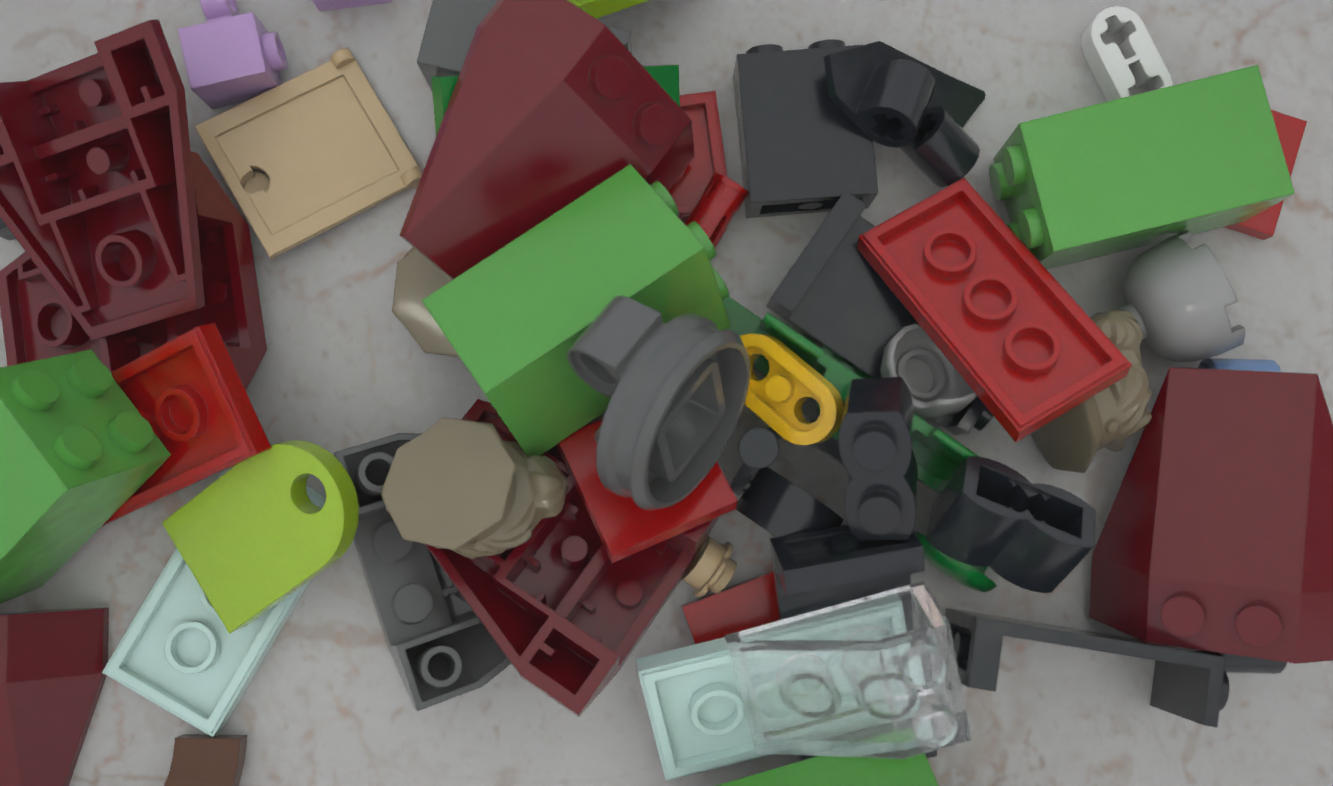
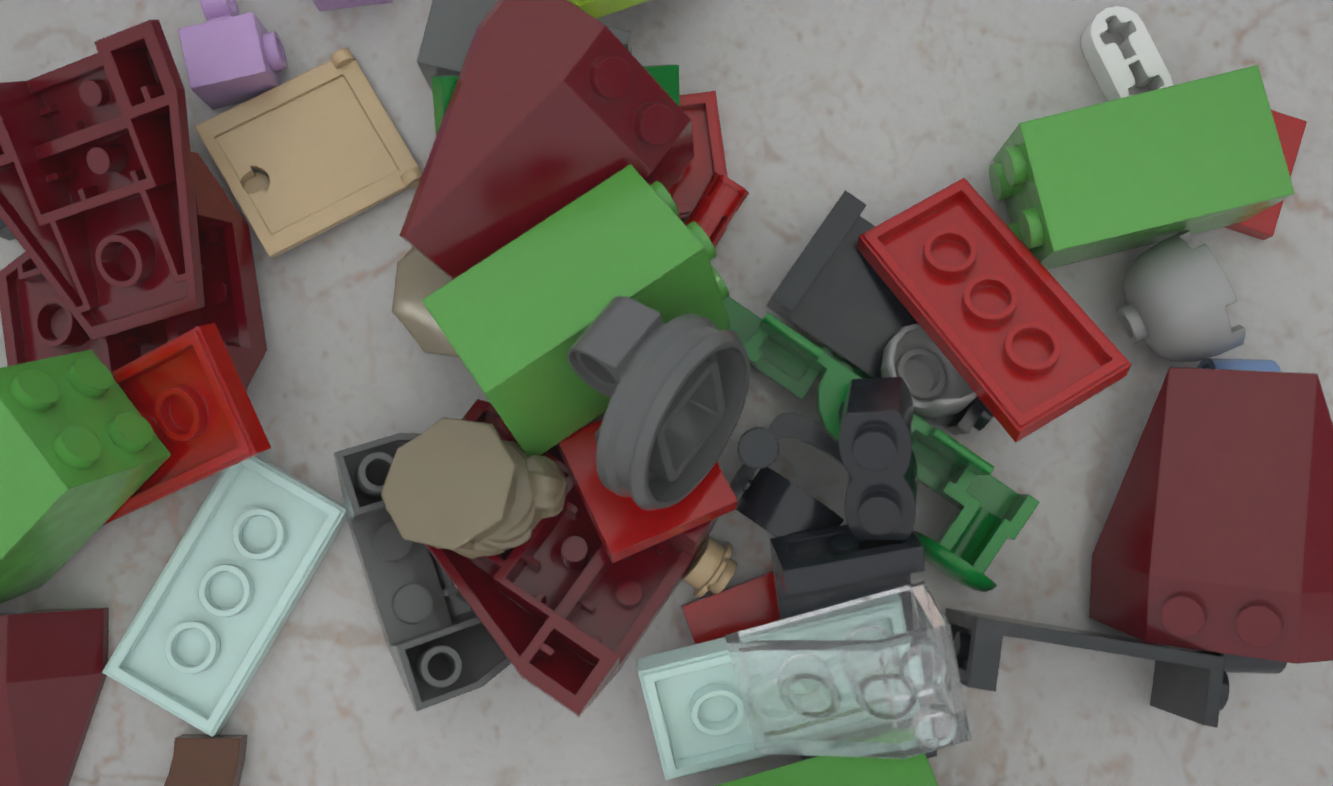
(258, 532): lime tile -> none
(784, 390): yellow plate -> none
(793, 138): black brick -> none
(907, 107): black panel -> none
(1013, 526): black brick -> none
(1109, 415): dark tan piece -> none

